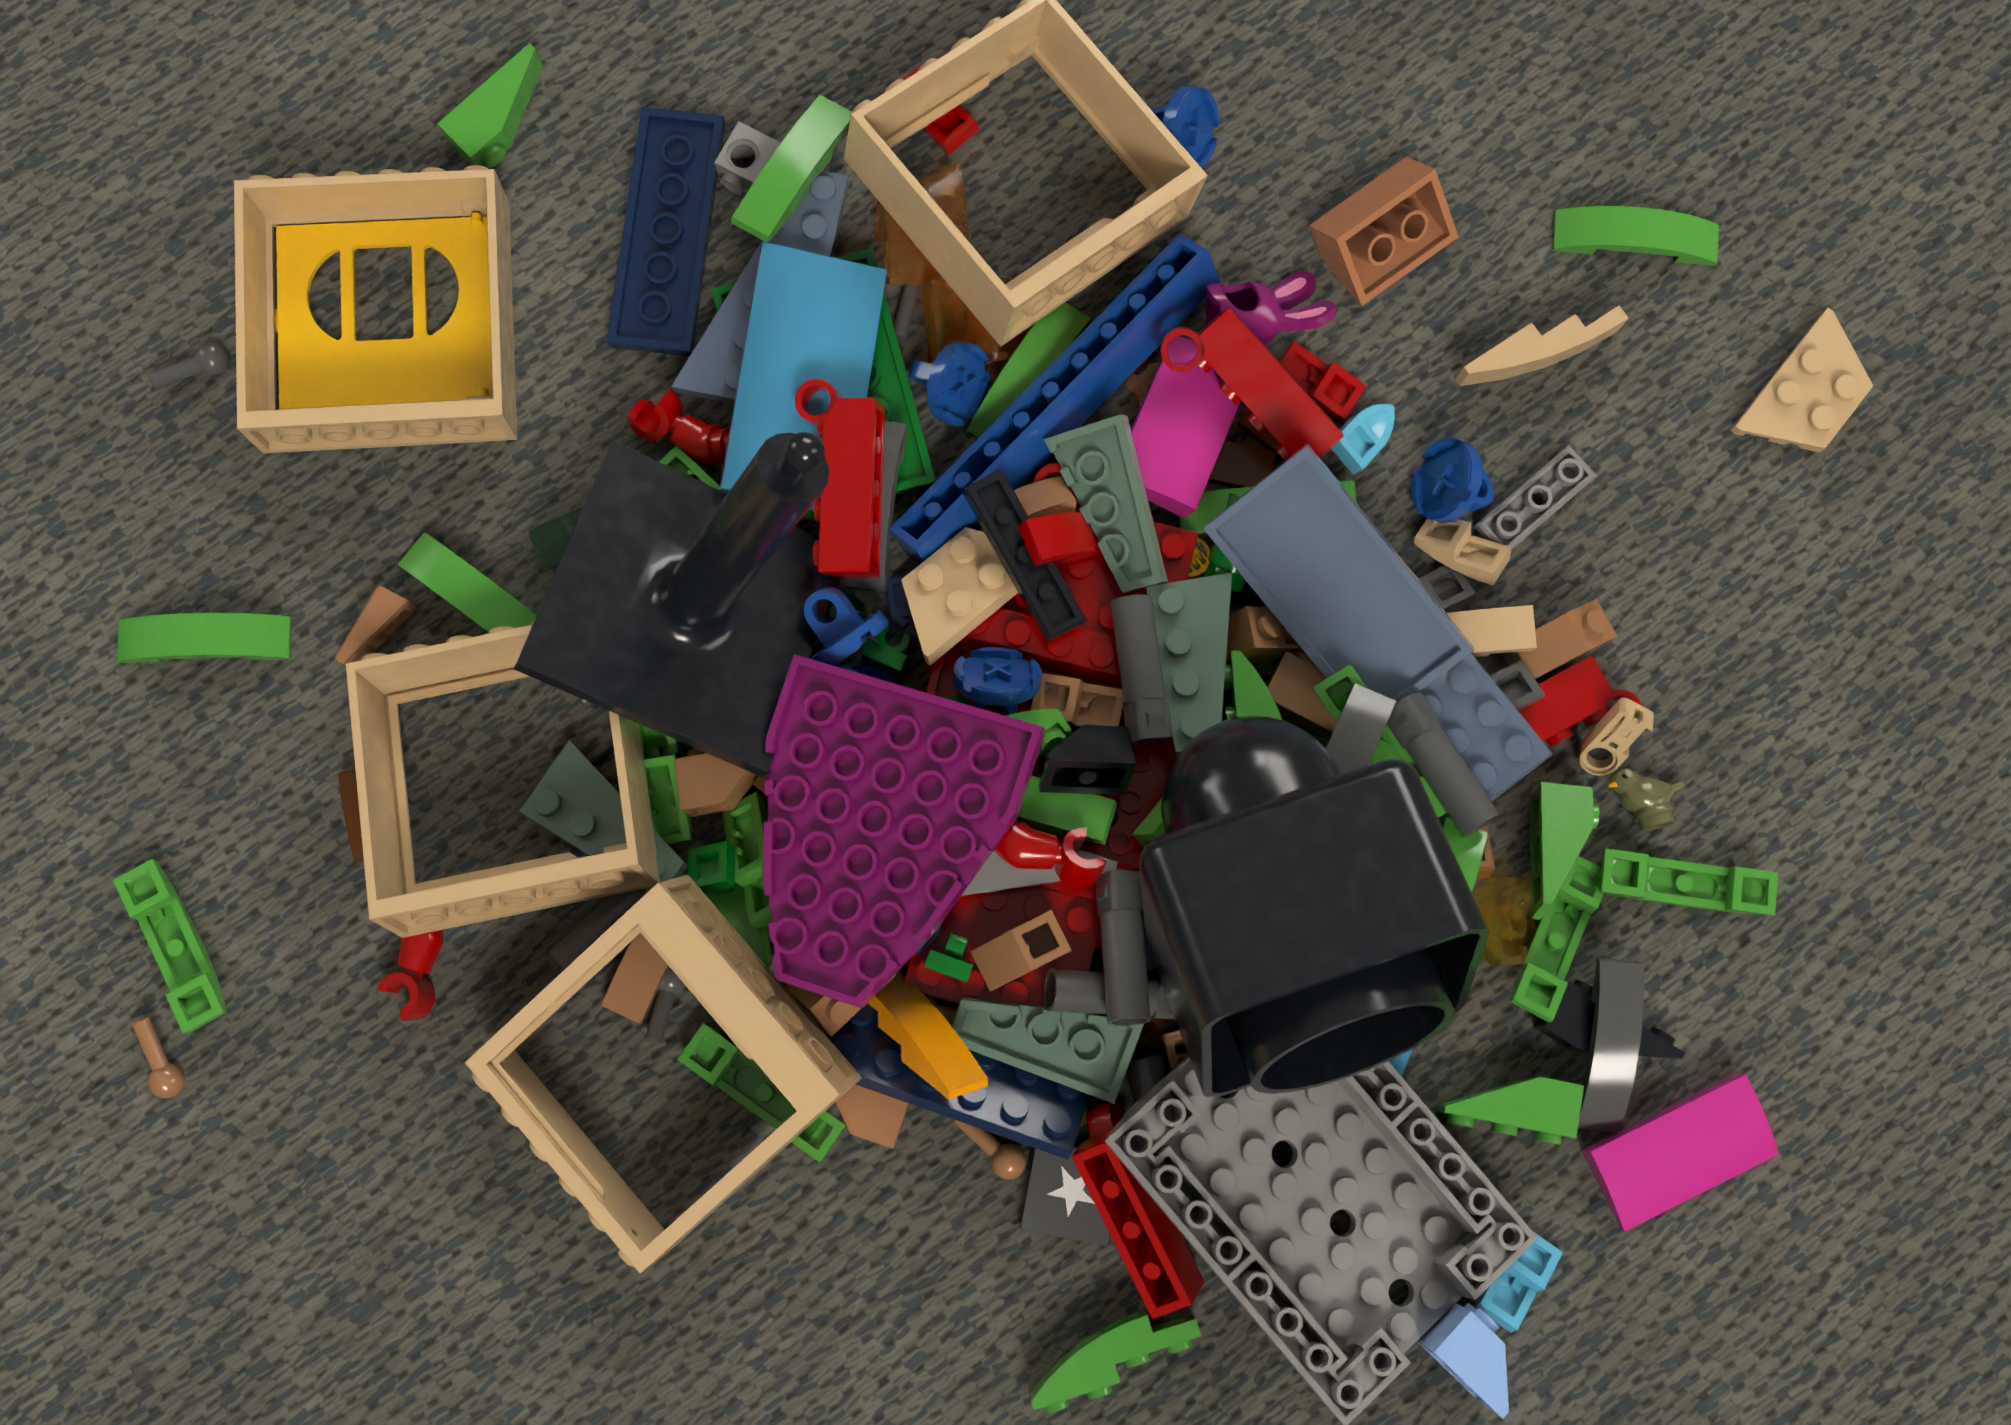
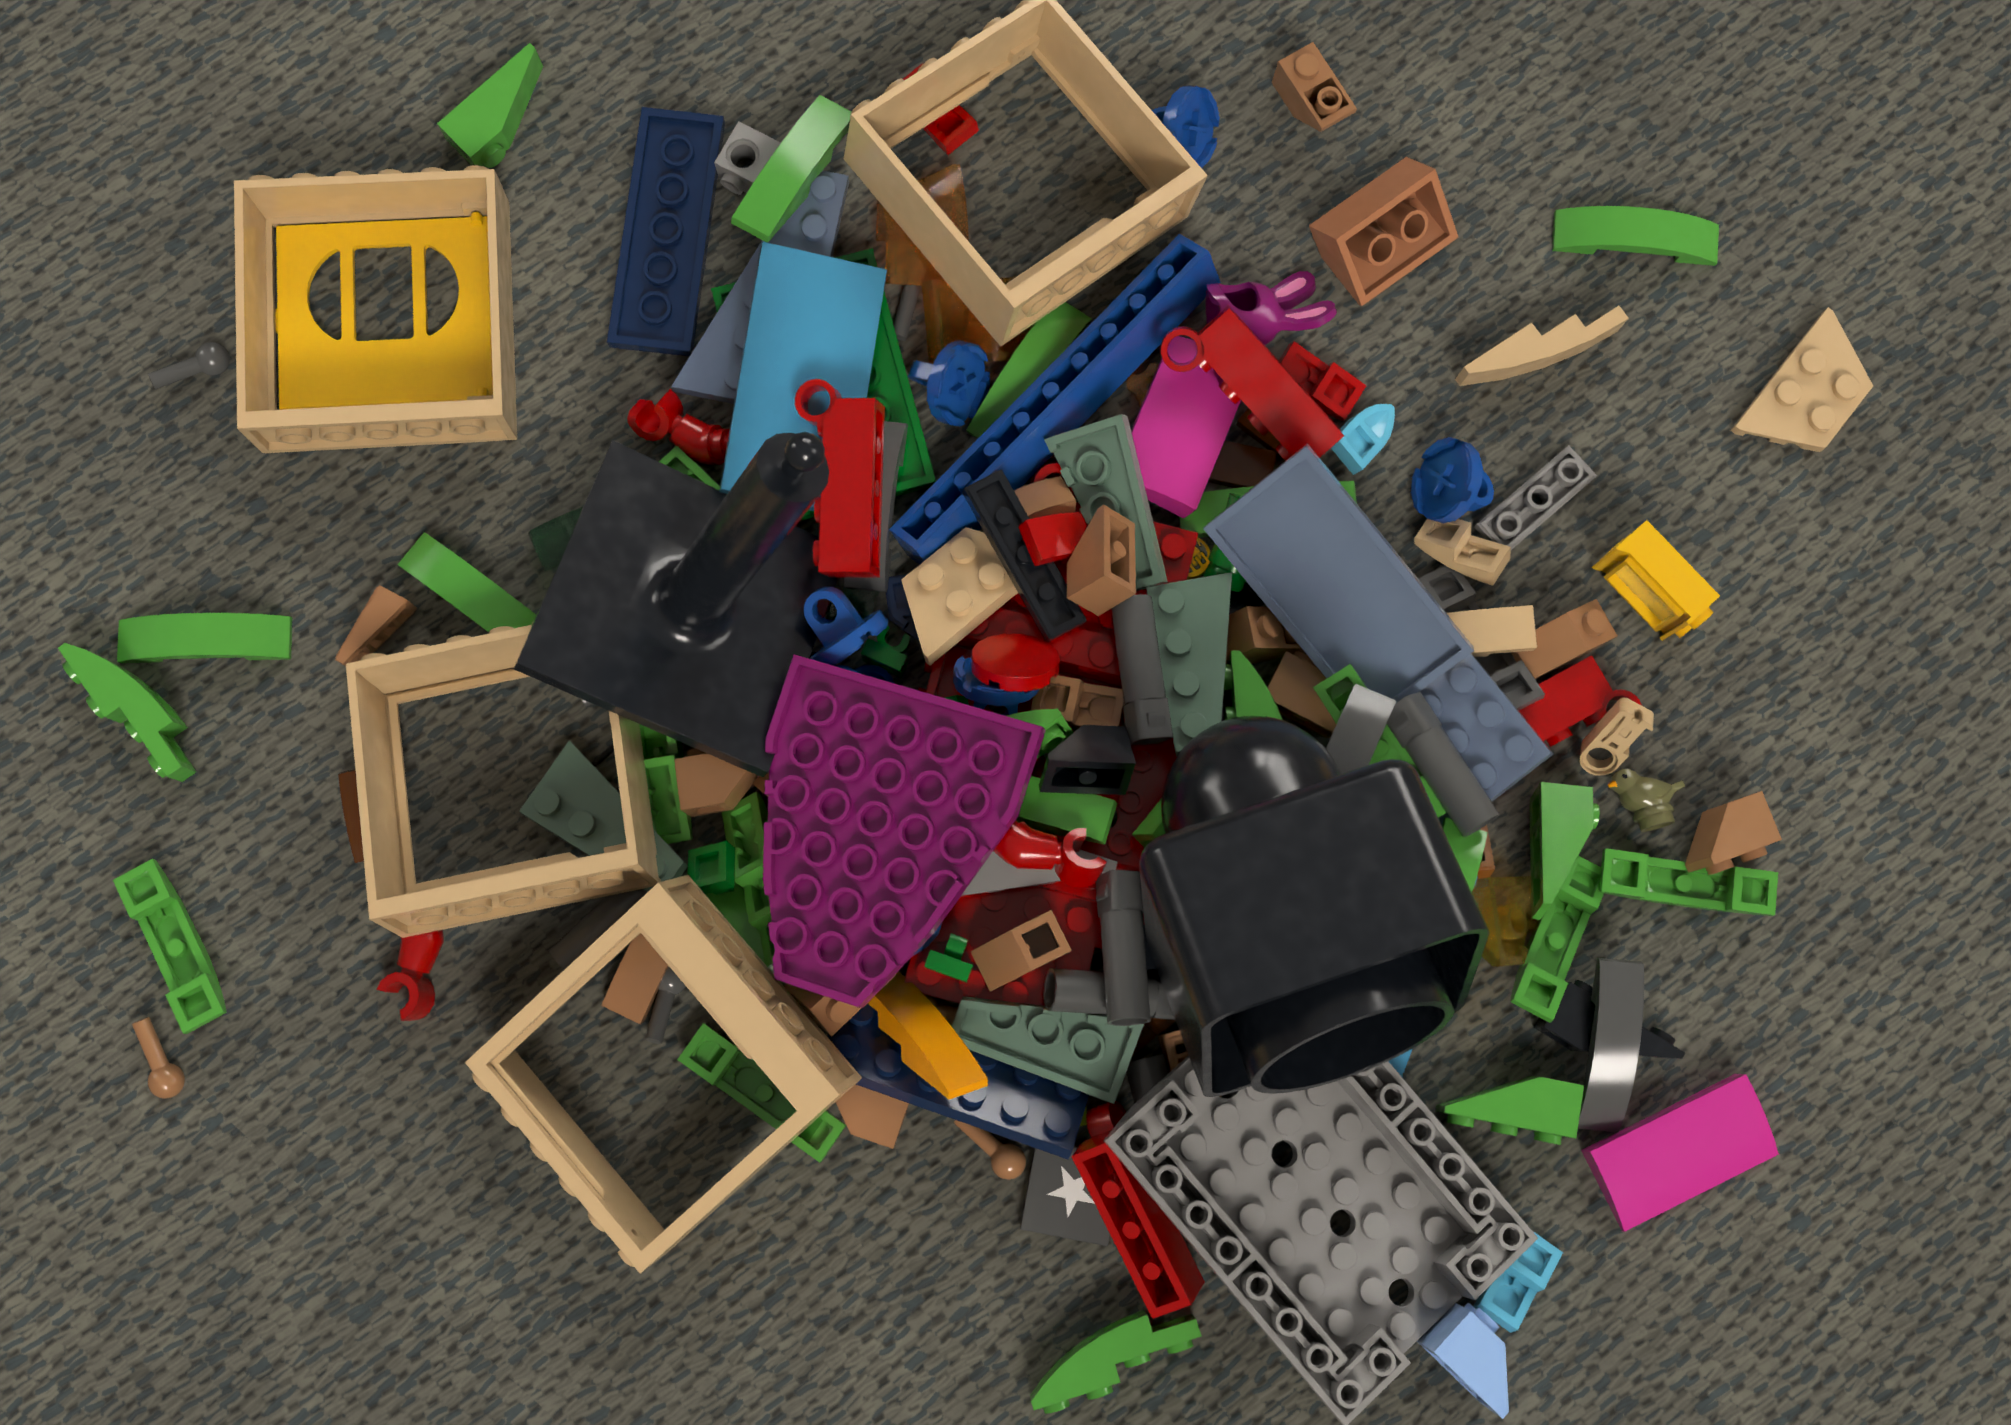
(123, 696): none -> bright green slope
(1015, 662): none -> red tile
(1103, 563): none -> medium nougat slope
(1312, 89): none -> medium nougat slope
(1658, 582): none -> yellow window
(1732, 831): none -> medium nougat slope

